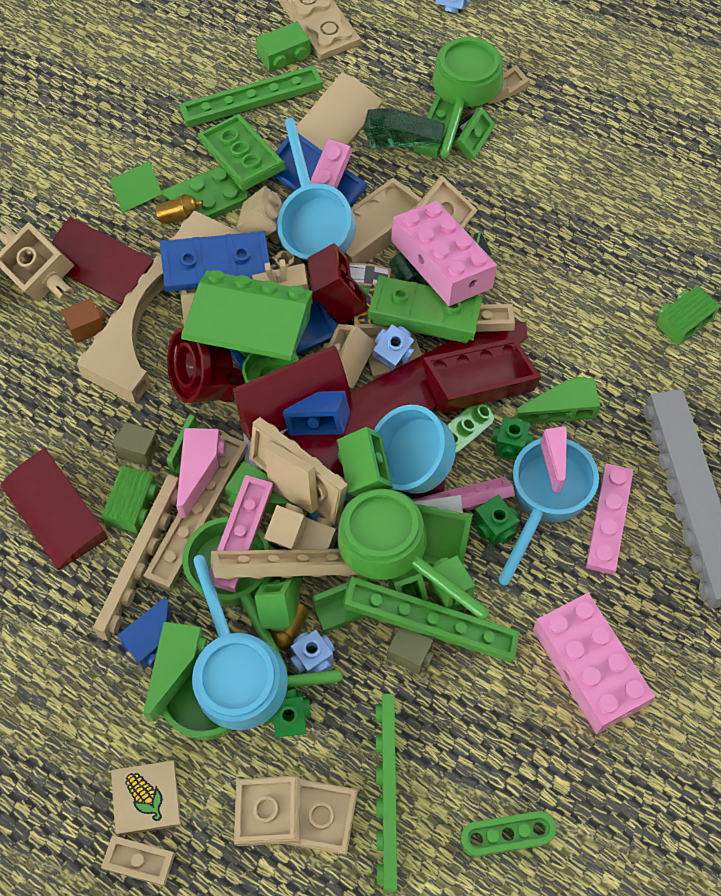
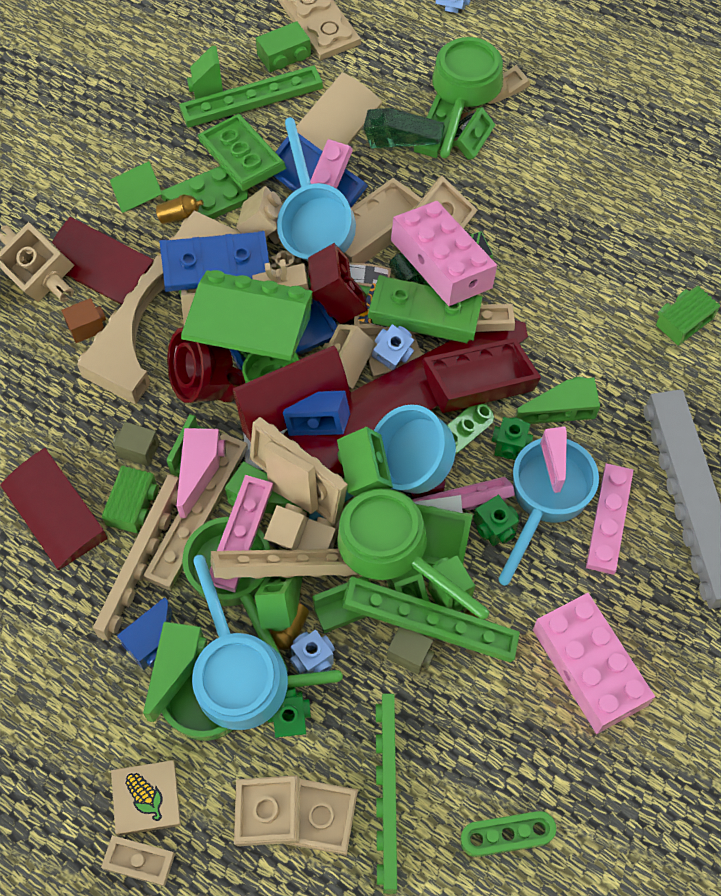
(206, 75): none -> bright green slope

